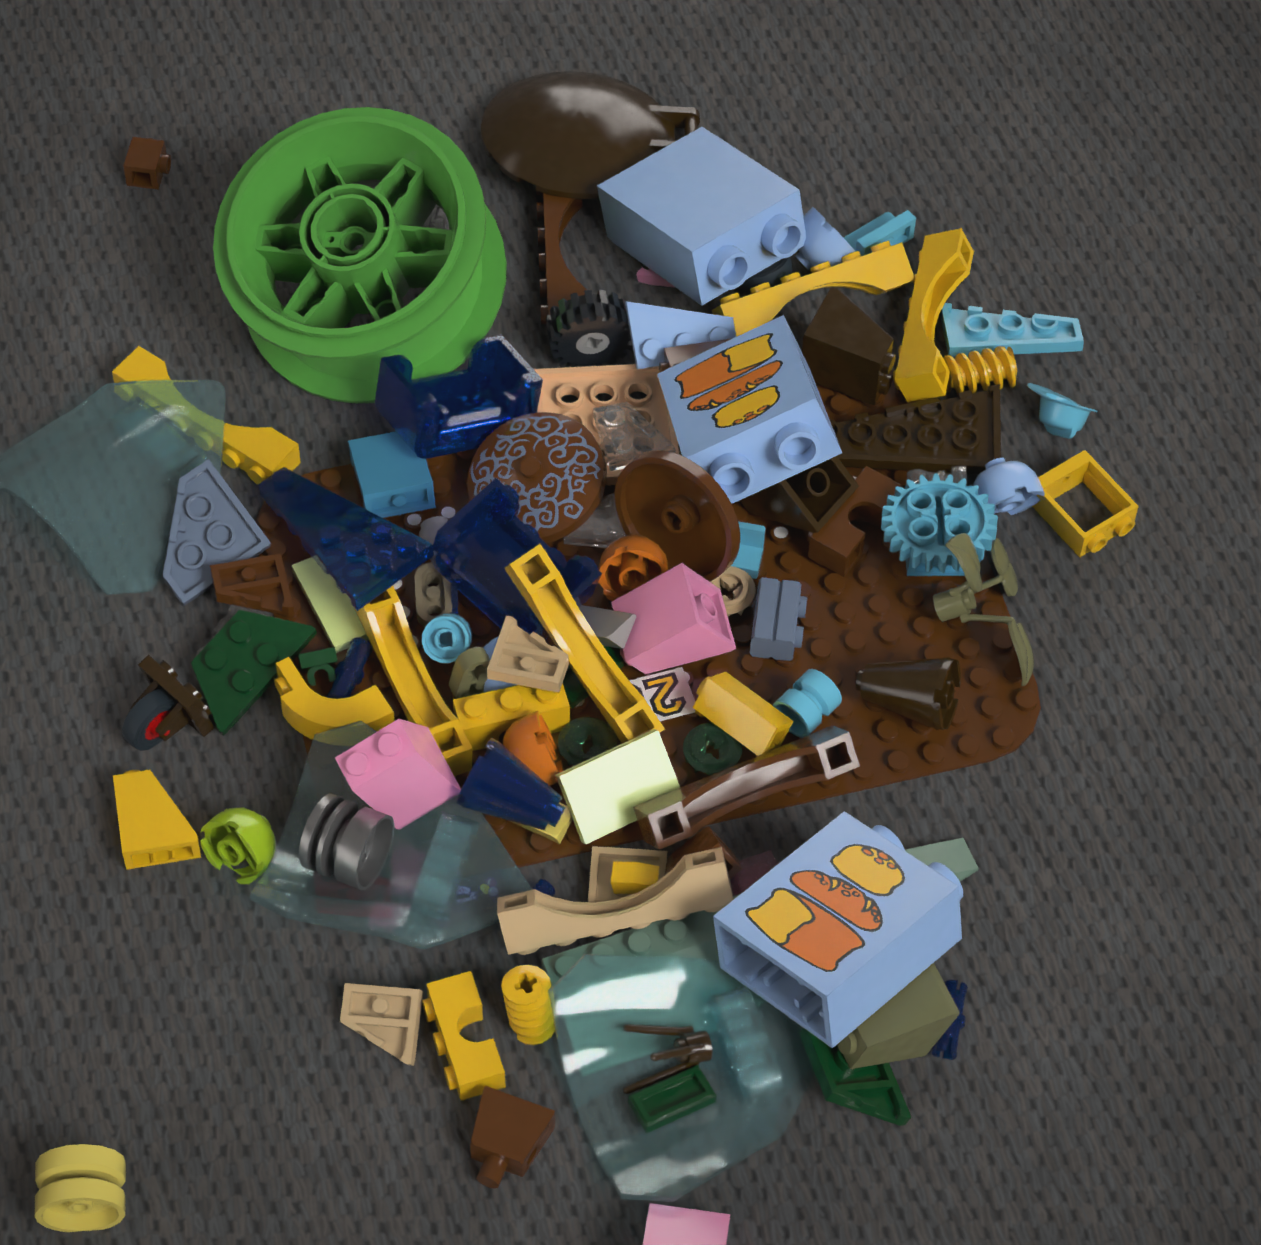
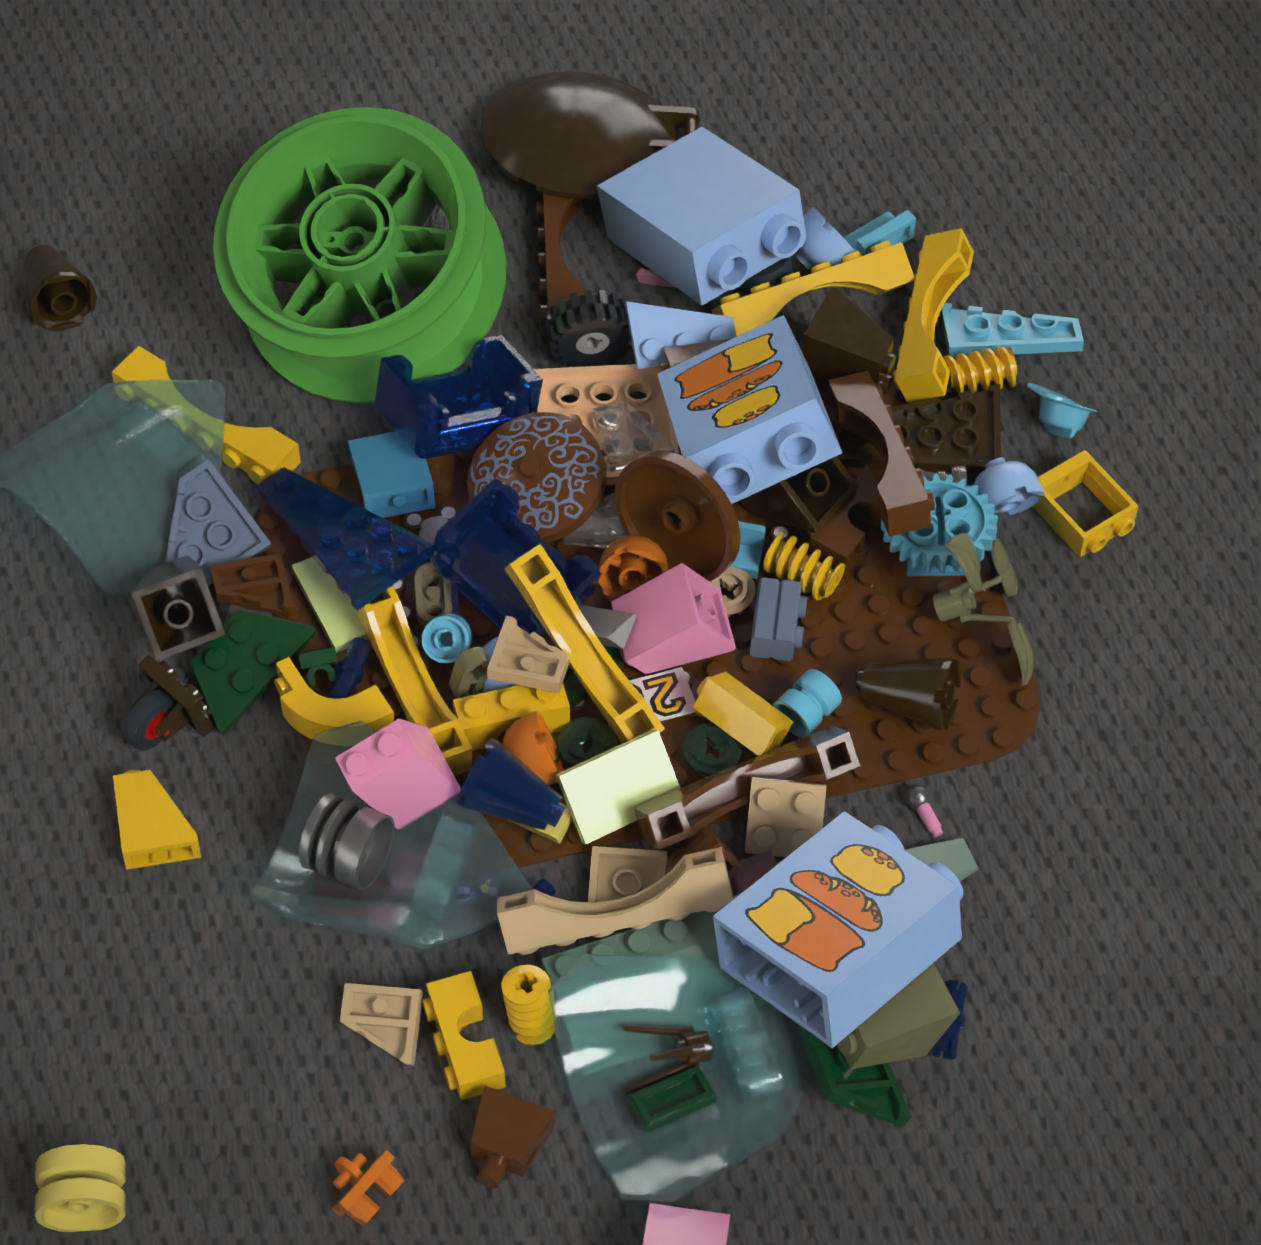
(57, 290): none -> dark brown cone
(146, 163): reddish brown brick -> none
(176, 608): none -> dark brown slope
(239, 836): lime cylinder -> none
(355, 1201): none -> orange hips
(632, 876): yellow piece -> none
(783, 815): none -> tan plate
(800, 567): none -> yellow piece
(901, 492): none -> reddish brown arch
(918, 798): none -> piece

